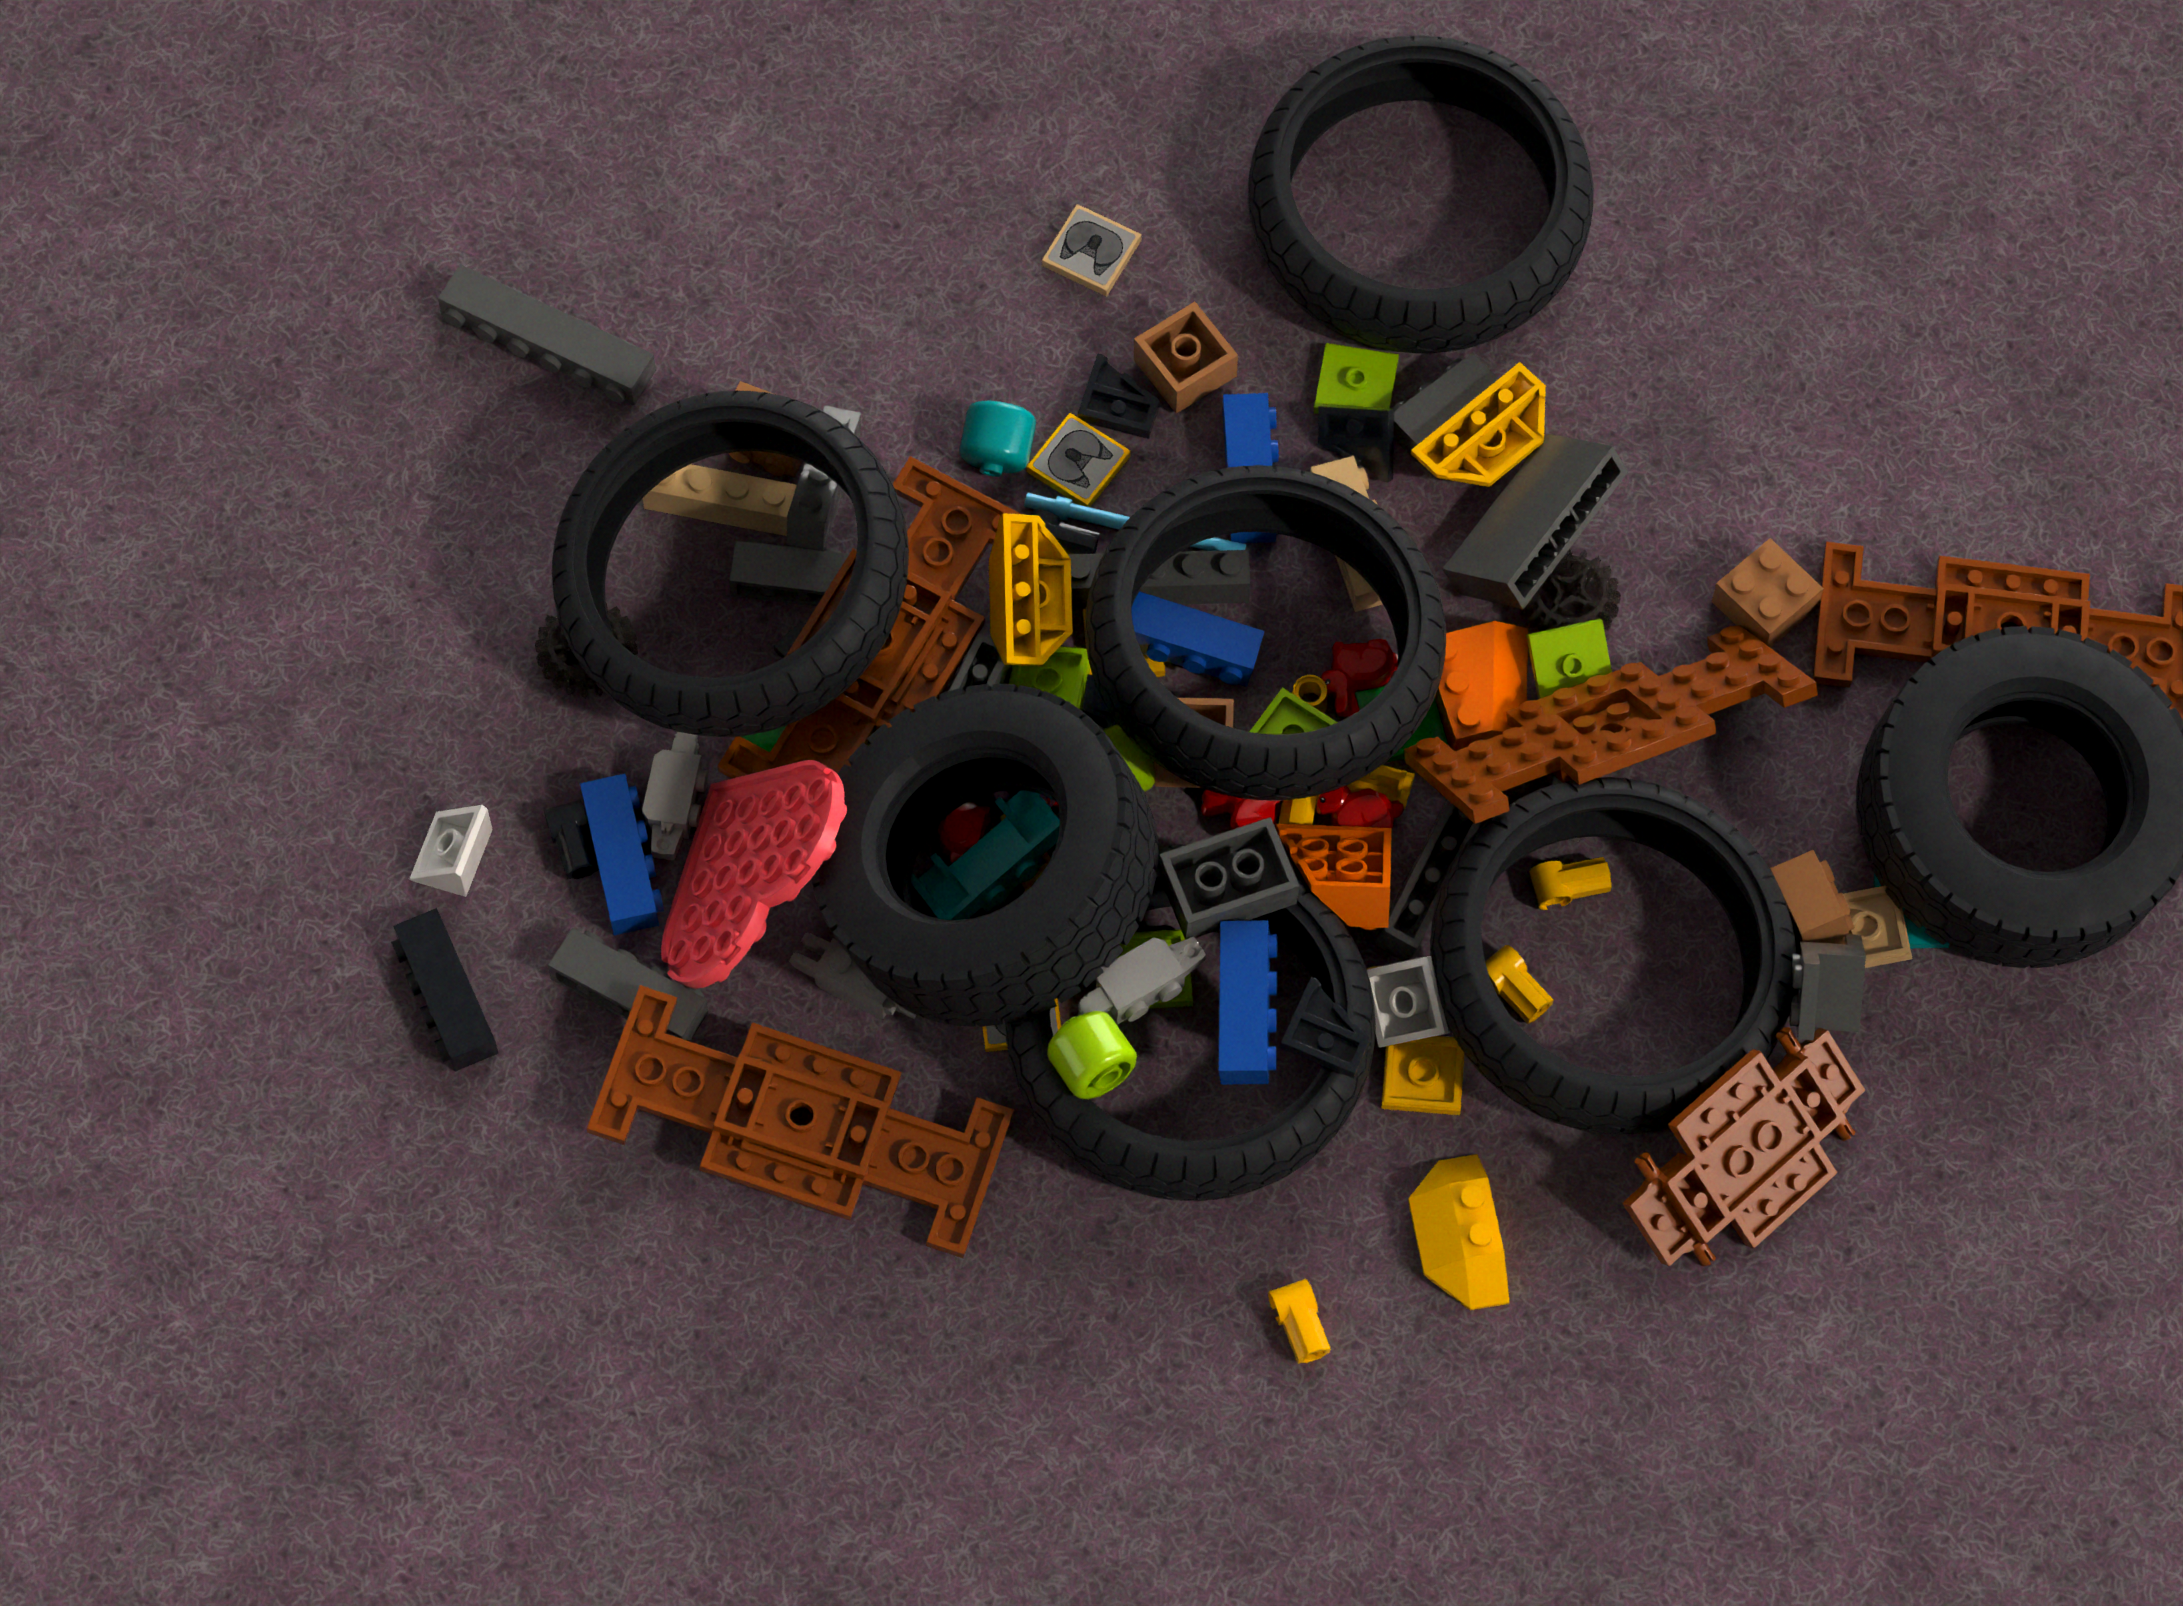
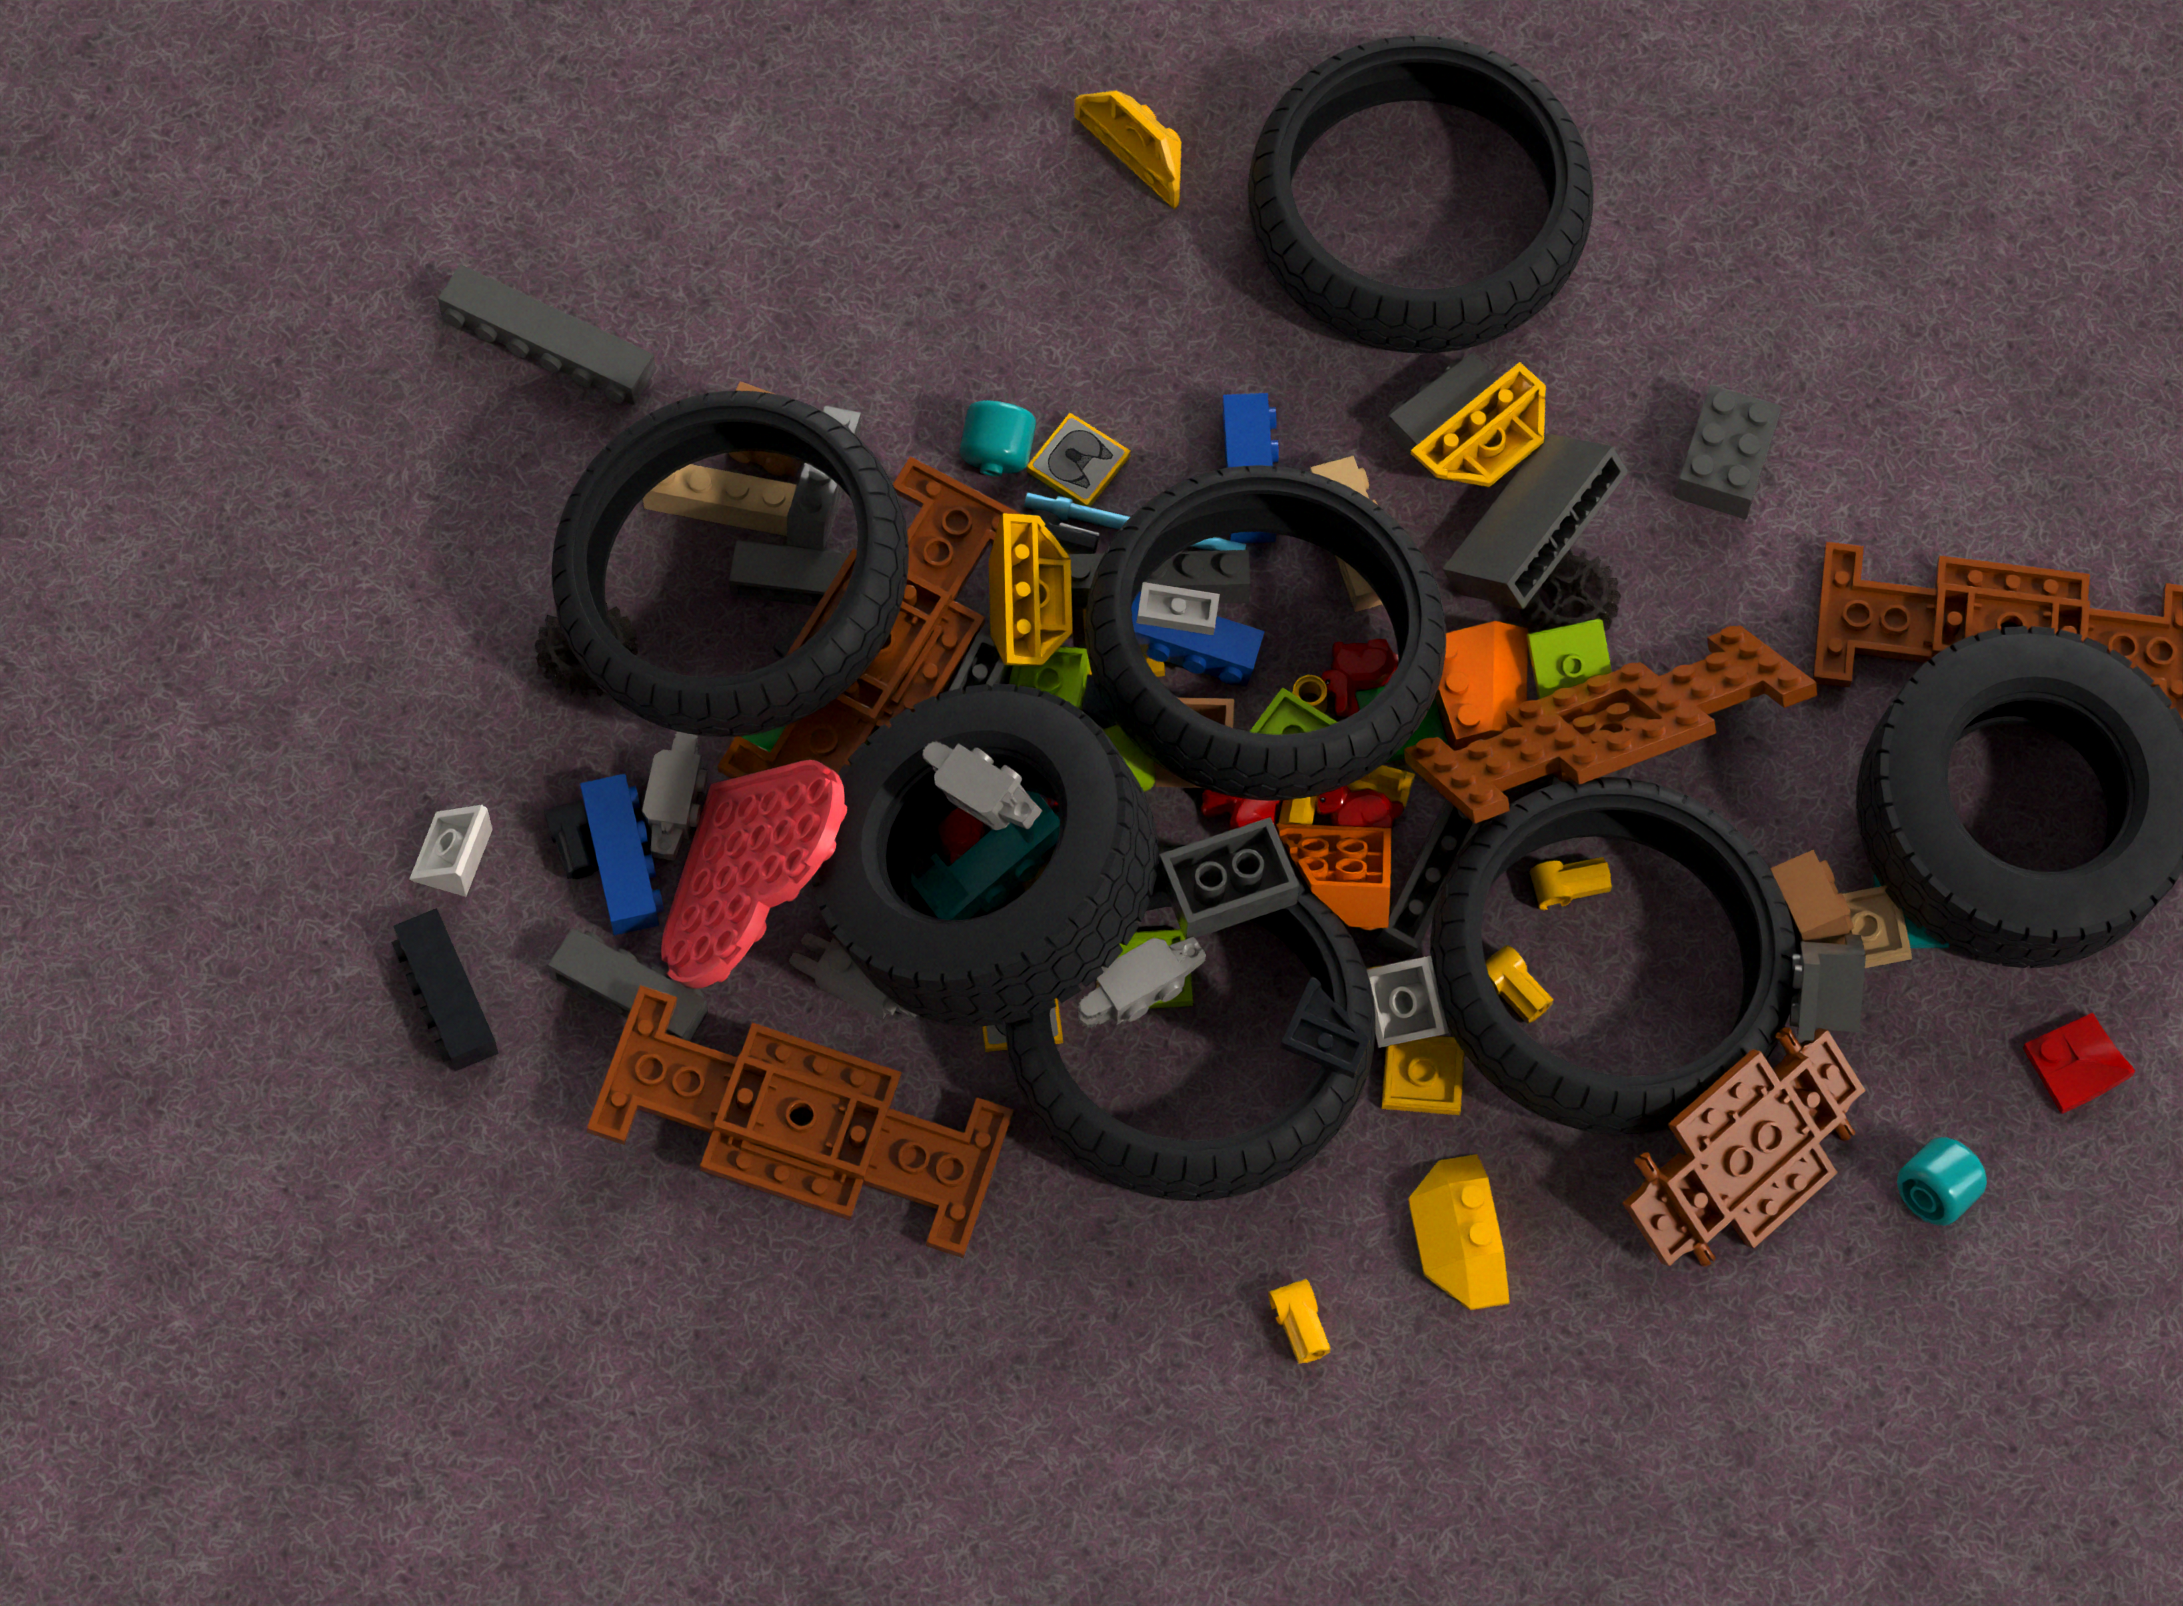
(980, 787): none -> light grey hinge
(1091, 250): tile -> none
(1091, 1054): lime head -> none
(1117, 401): black wing -> none
(1135, 139): none -> yellow wedge
(1178, 608): none -> light grey plate
(1185, 357): medium nougat brick -> none
(1245, 1002): blue brick -> none
(1356, 377): lime plate -> none
(1359, 433): black wing -> none
(1728, 451): none -> dark grey brick
(1767, 593): medium nougat brick -> none
(1941, 1181): none -> teal head
(2077, 1062): none -> red plate

